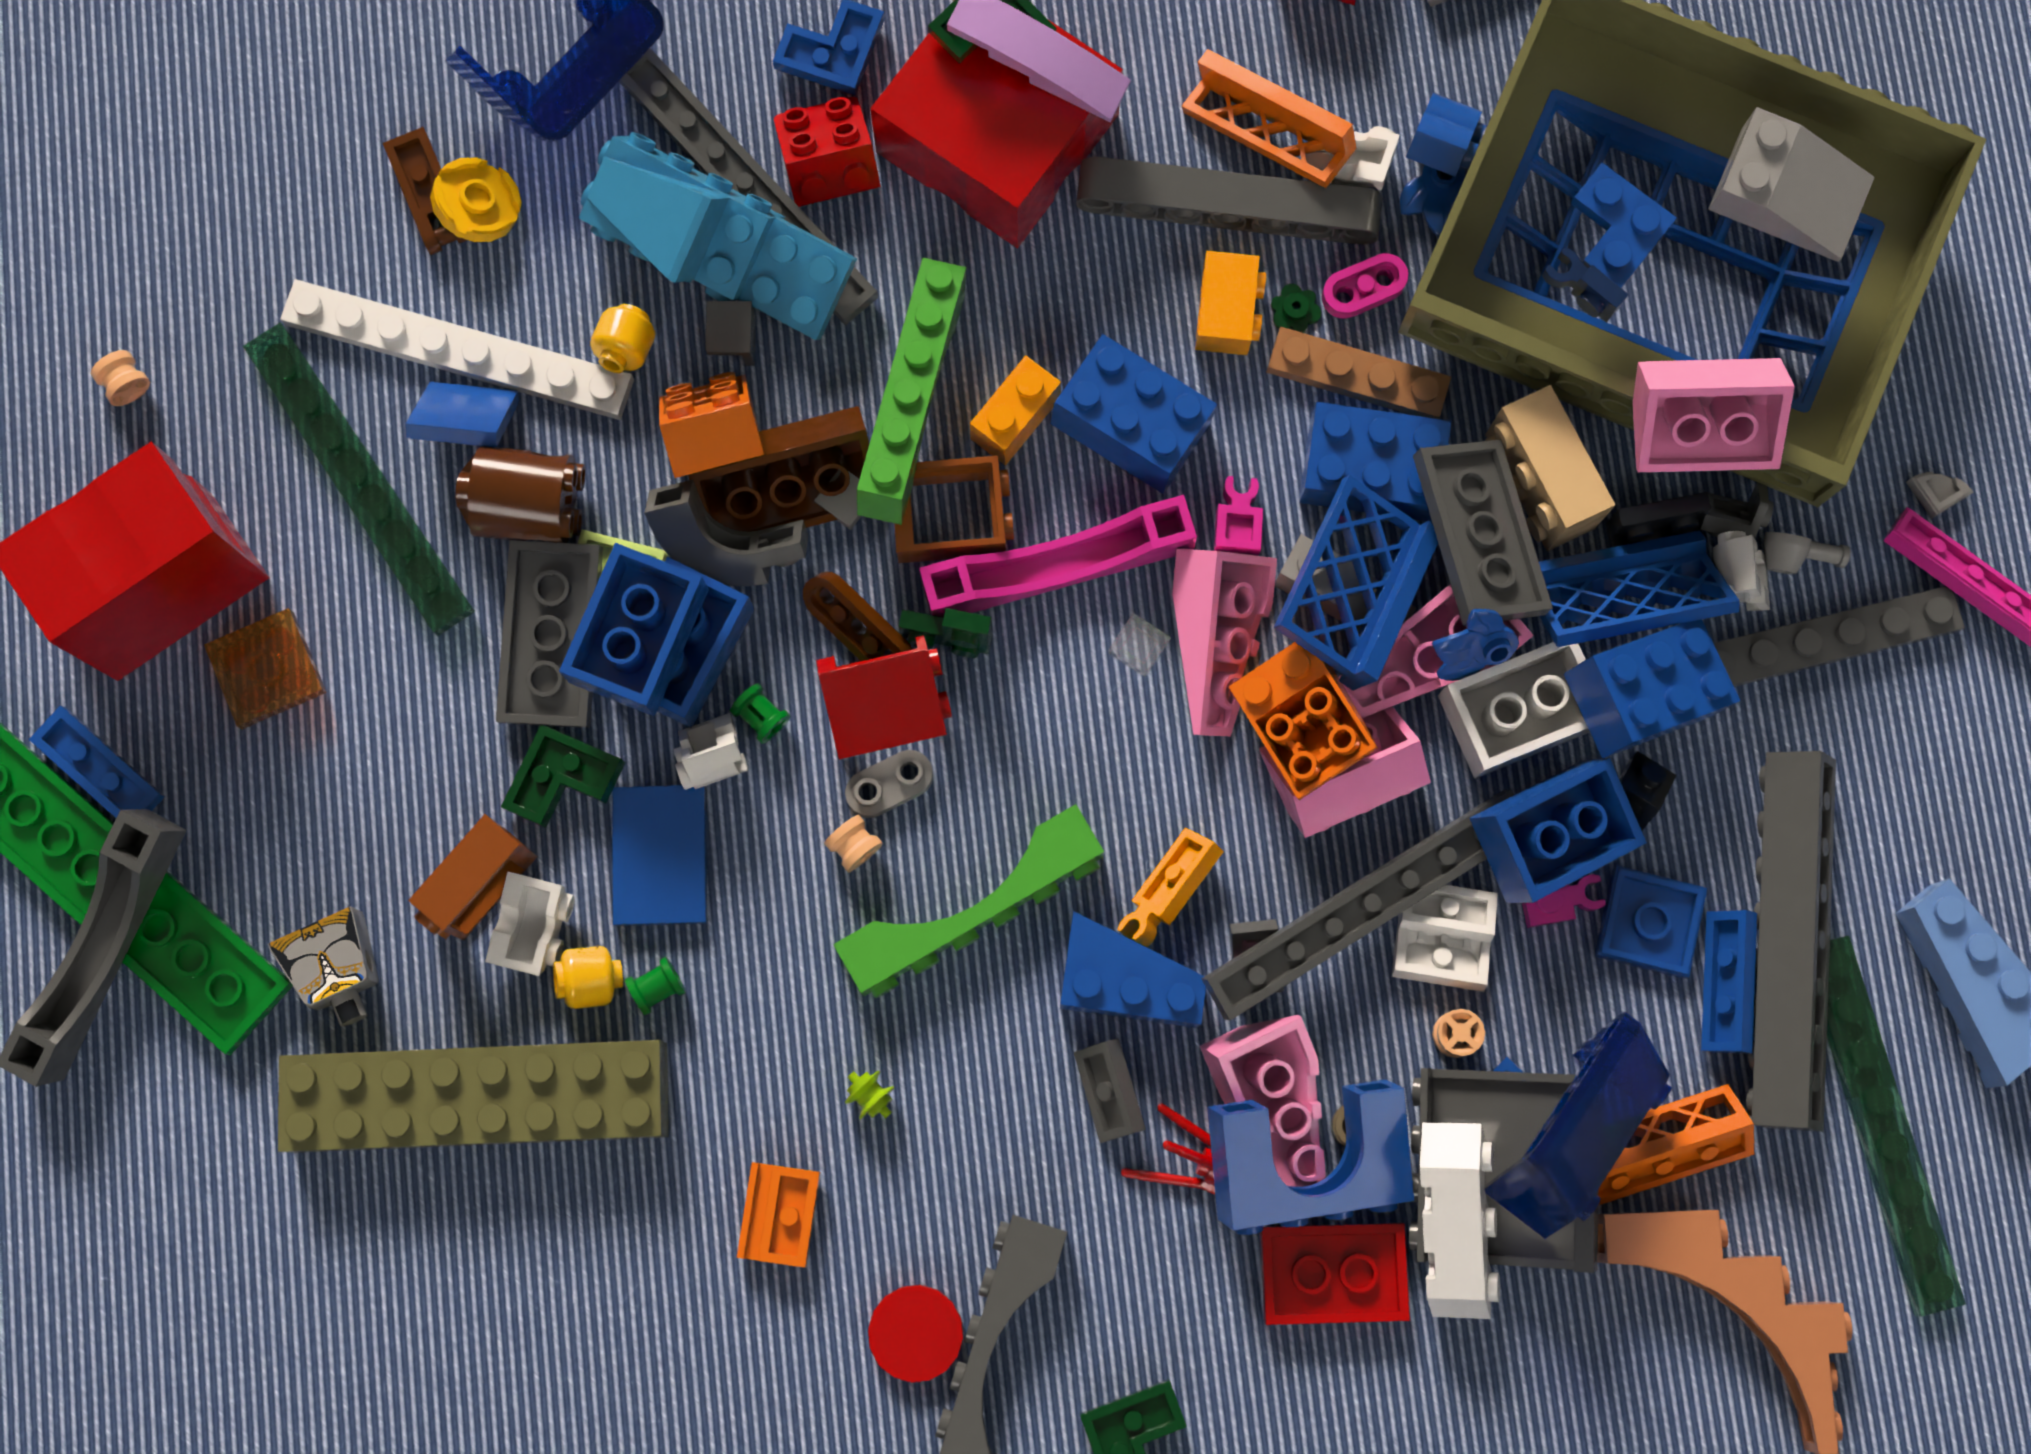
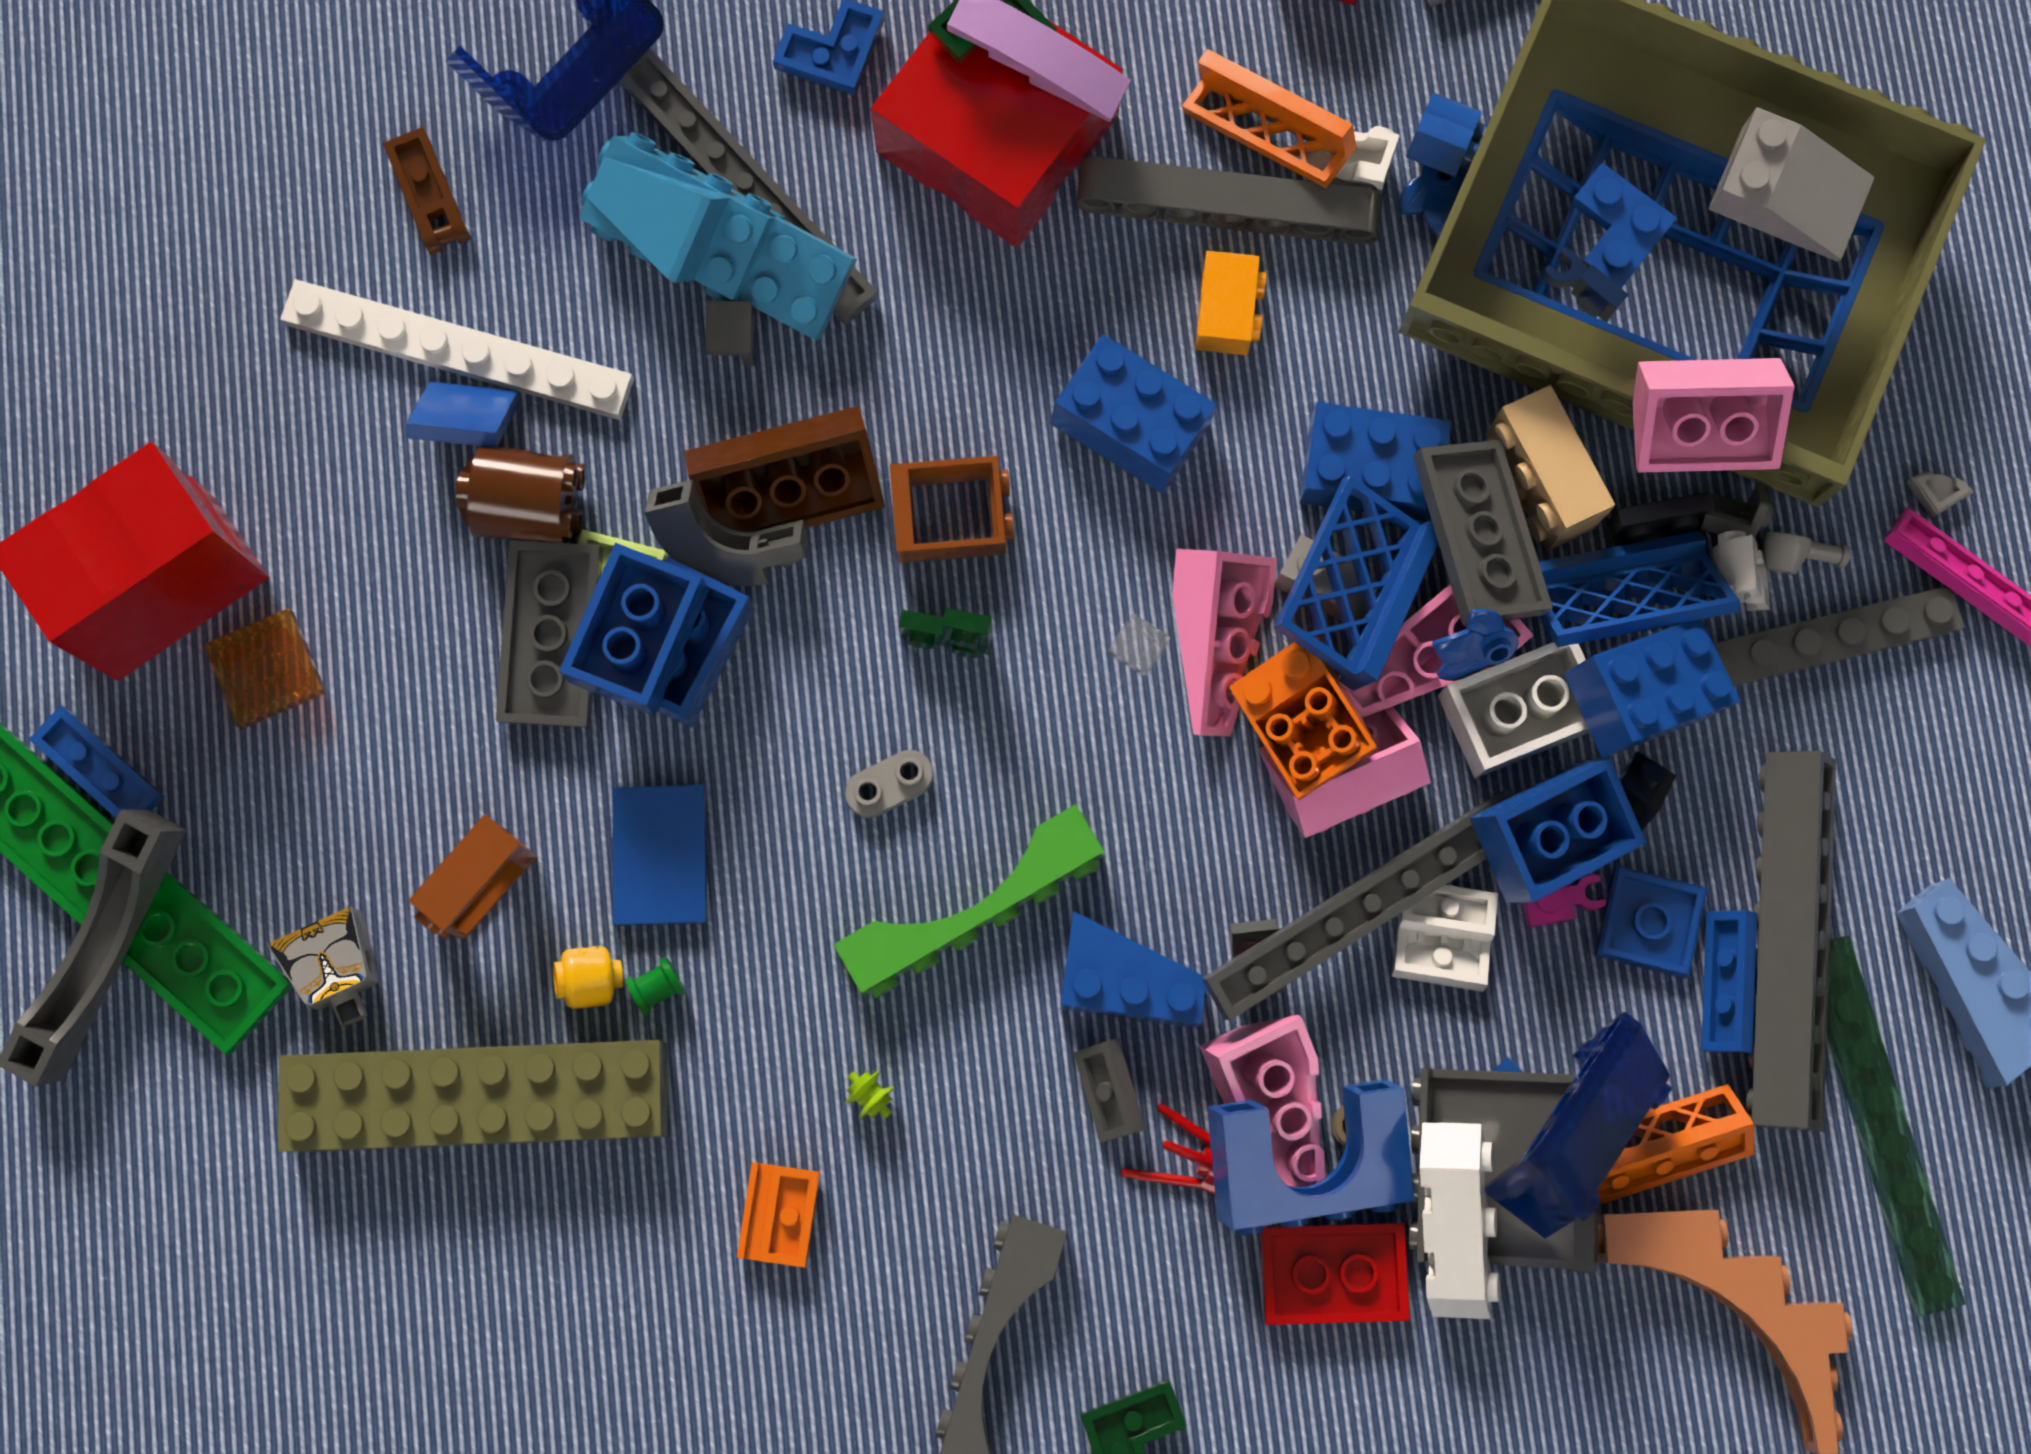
(120, 378): light nougat wheel -> none
(359, 479): clear green plate -> none
(475, 200): yellow tile -> none
(529, 924): white cylinder -> none
(558, 763): dark green plate -> none
(622, 338): yellow head -> none
(709, 424): orange slope -> none
(709, 753): white cylinder -> none
(759, 713): green bush -> none
(827, 150): red bracket -> none
(843, 505): light grey tile -> none
(845, 615): reddish brown plate -> none
(853, 843): light nougat wheel -> none
(884, 700): red panel -> none
(908, 394): bright green arch -> none
(915, 1333): red tile -> none
(1015, 410): light orange brick -> none
(1118, 545): dark pink arch -> none
(1170, 886): light orange plate -> none
(1237, 524): dark pink plate -> none
(1297, 319): dark green plant -> none
(1358, 374): medium nougat plate -> none
(1361, 285): dark pink plate -> none
(1465, 1028): light nougat wheel -> none

